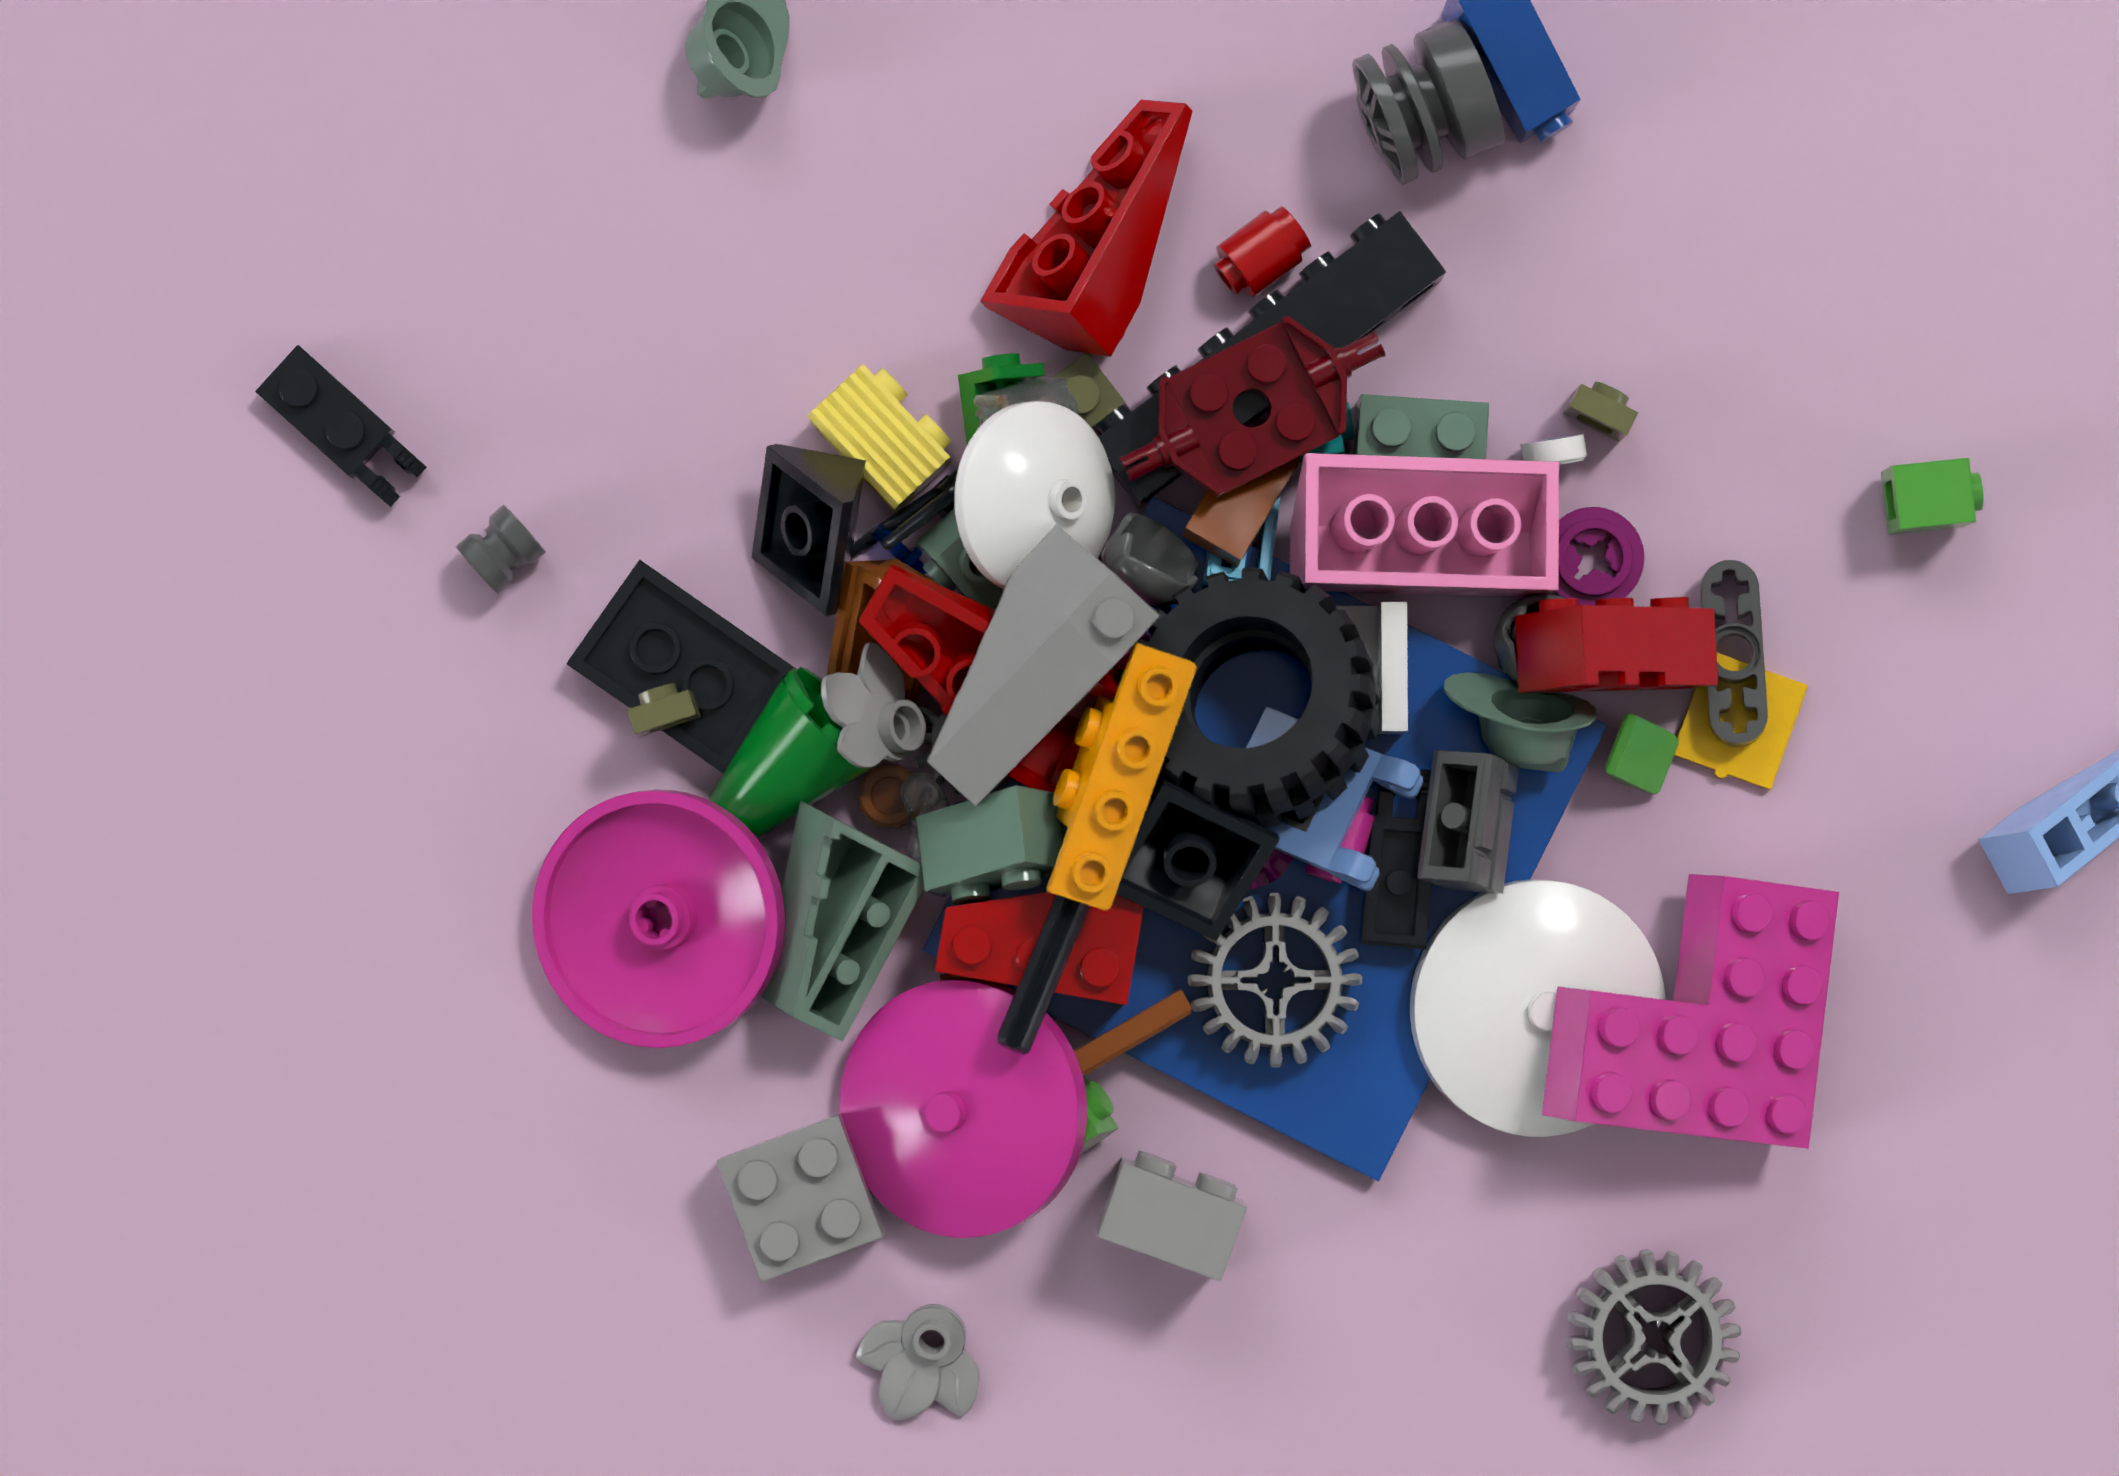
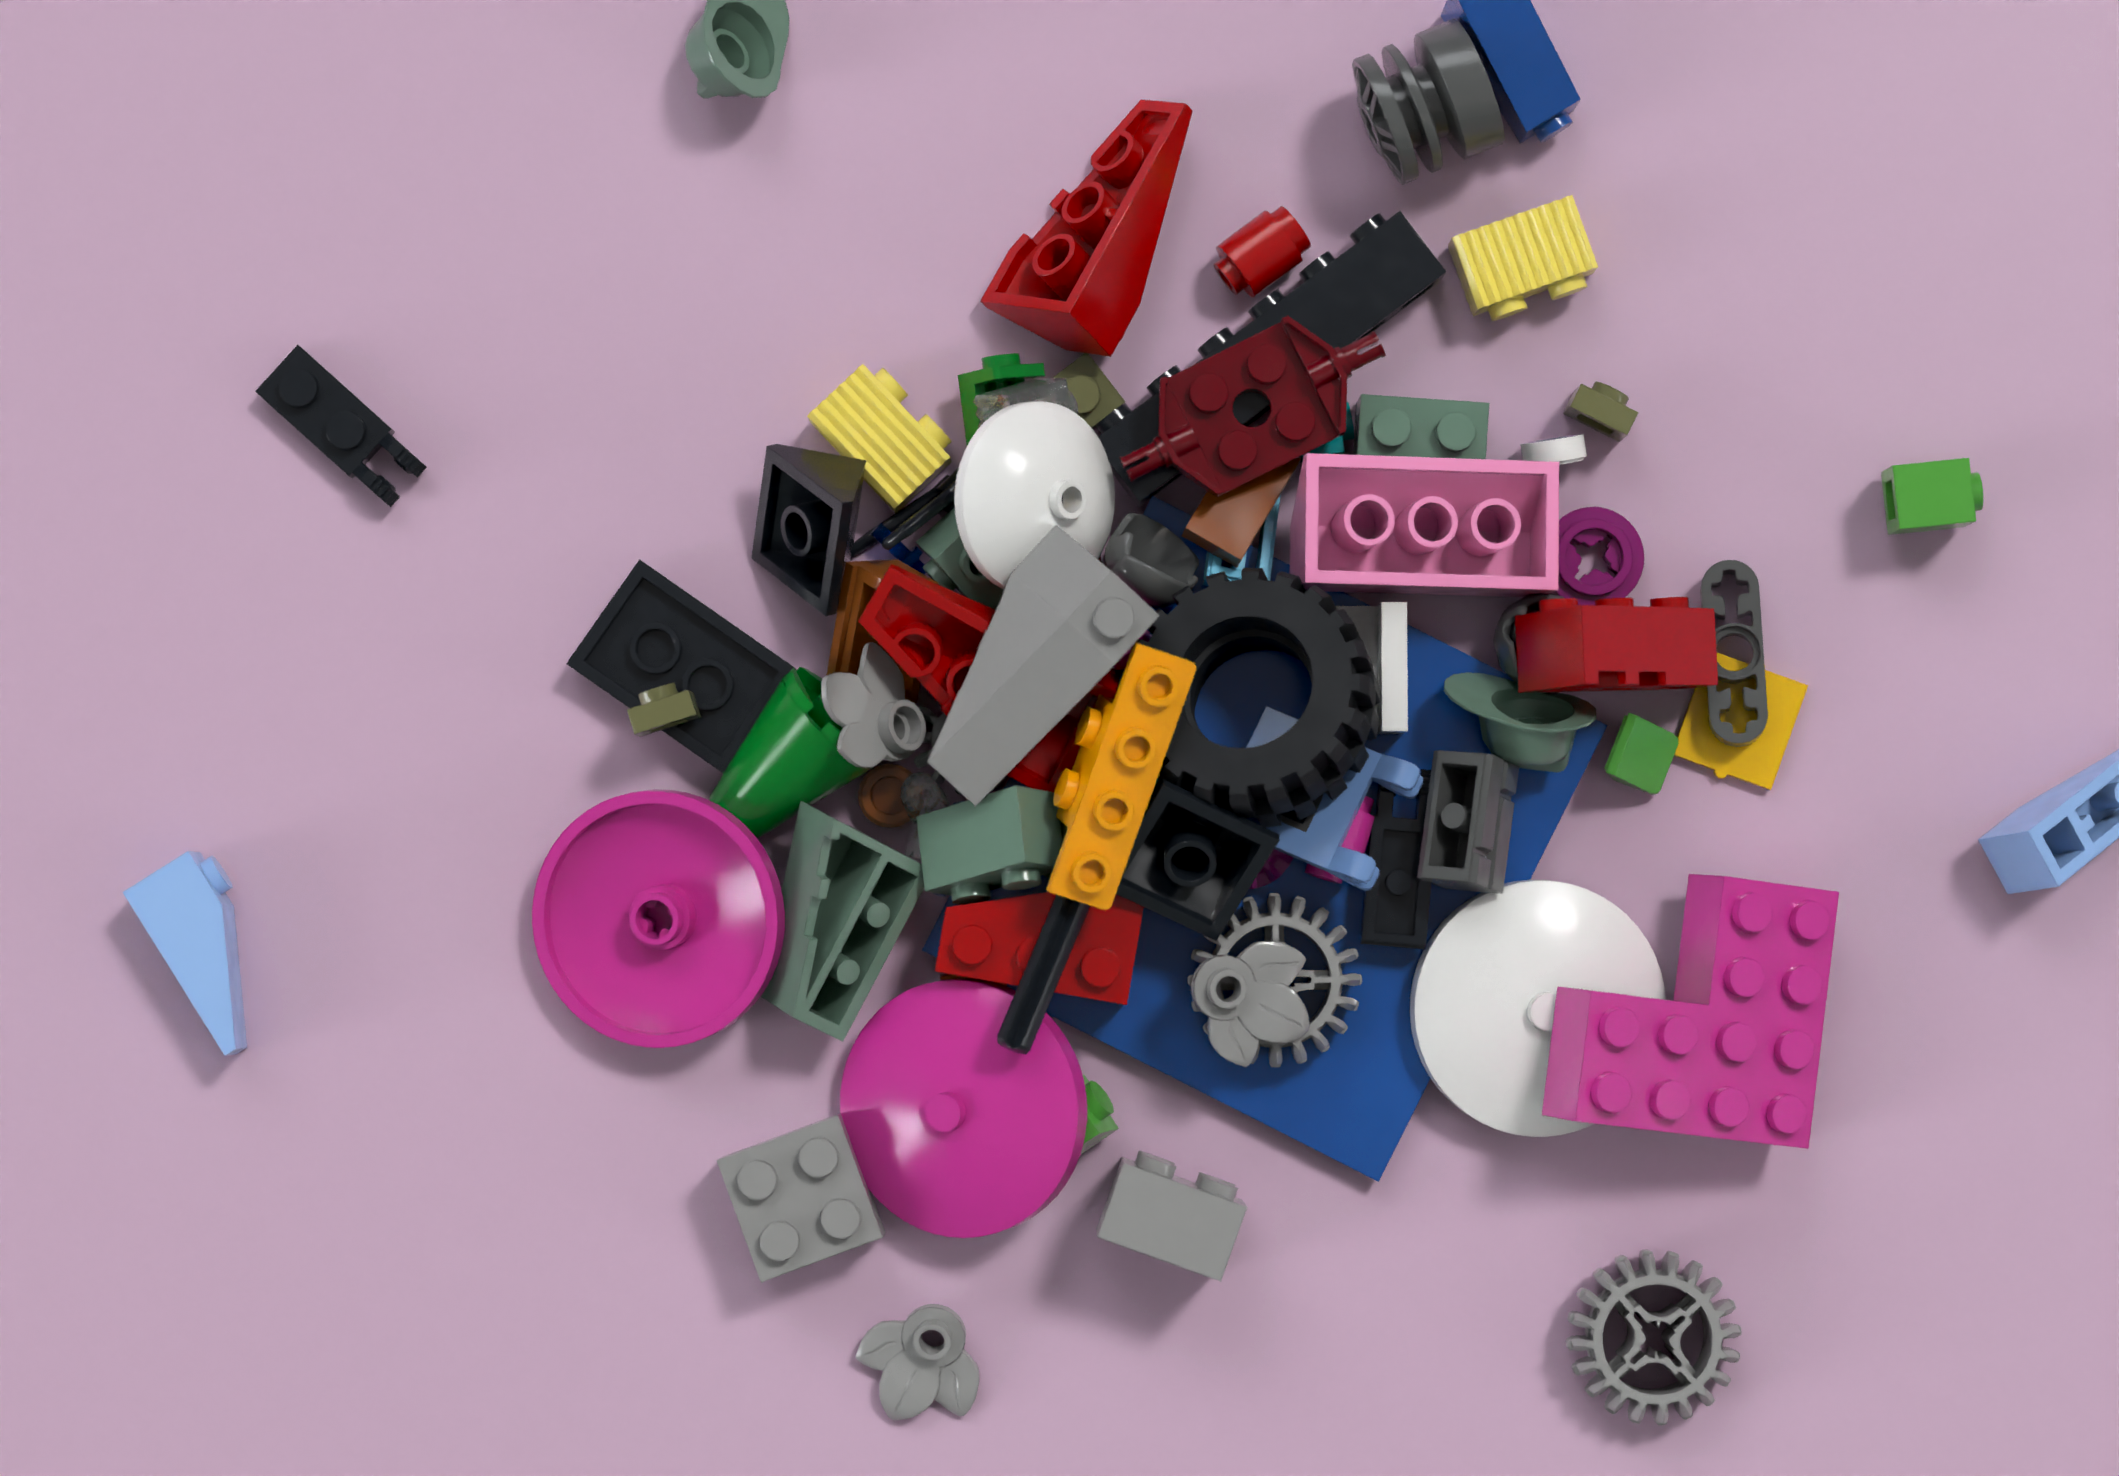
(196, 934): none -> light blue slope
(503, 546): dark grey wheel -> none
(1132, 1031): dark orange tile -> none
(1260, 1003): none -> light grey plate
(1522, 258): none -> light yellow brick

